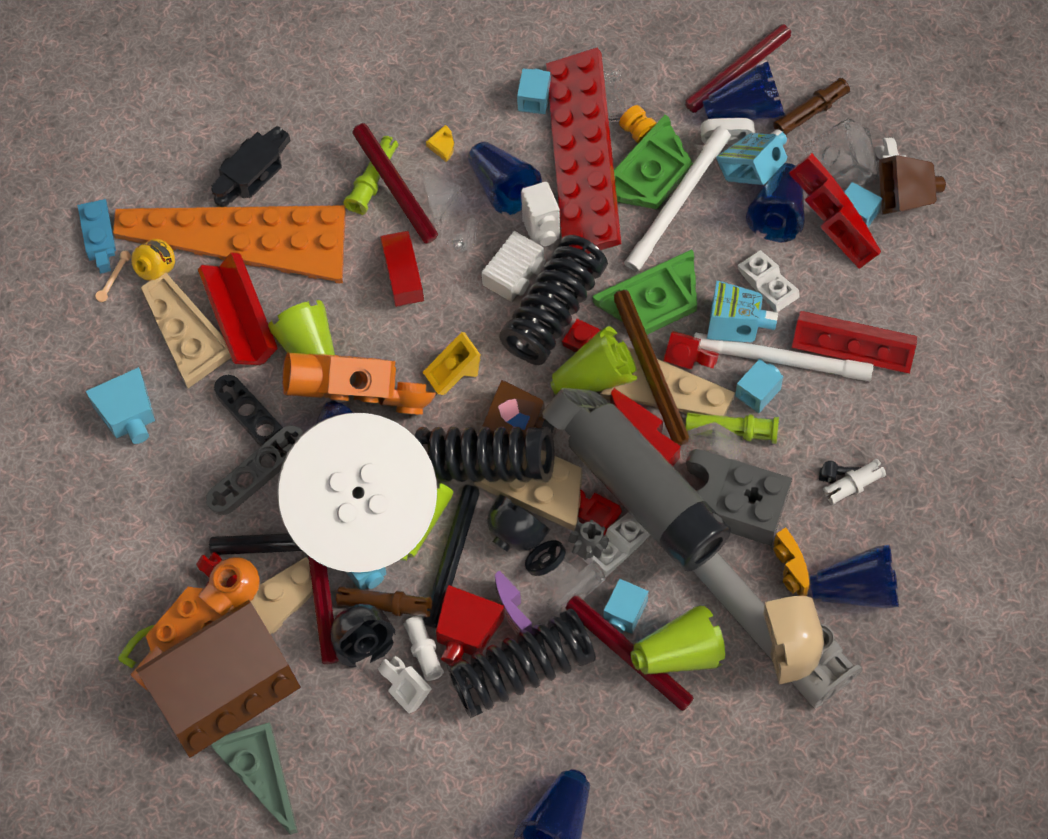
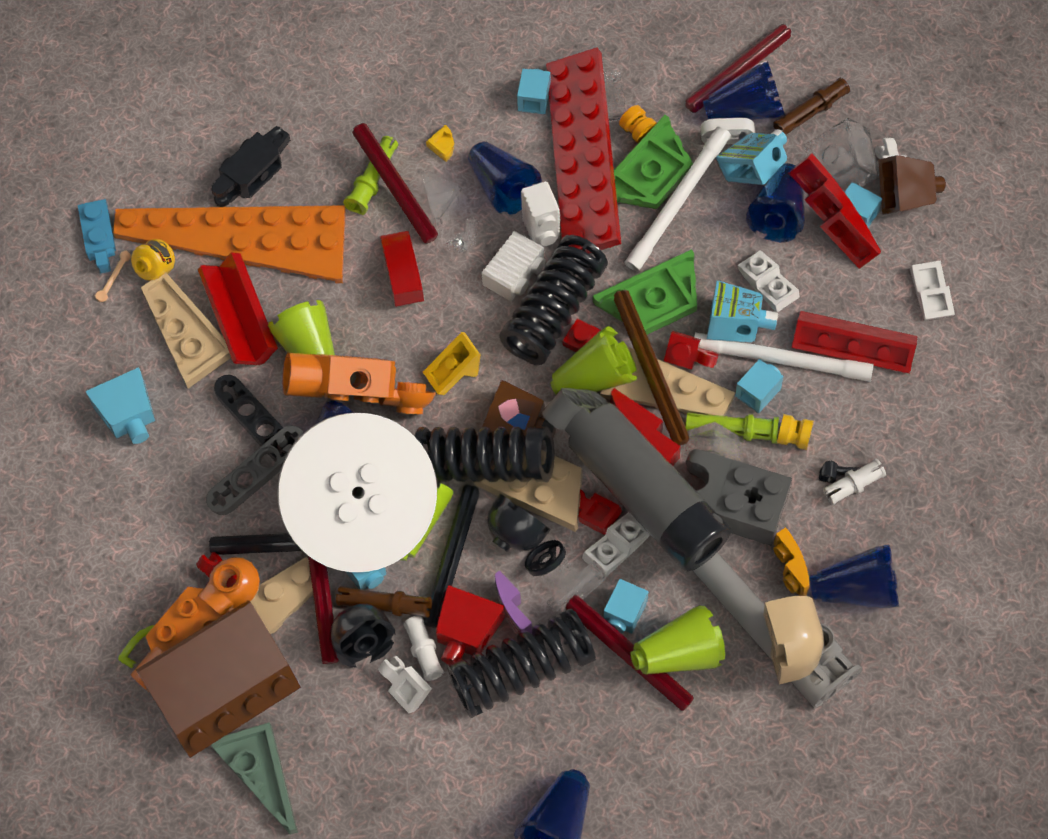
(588, 540): dark grey gear -> none
(788, 429): none -> yellow wheel
(931, 290): none -> white slope

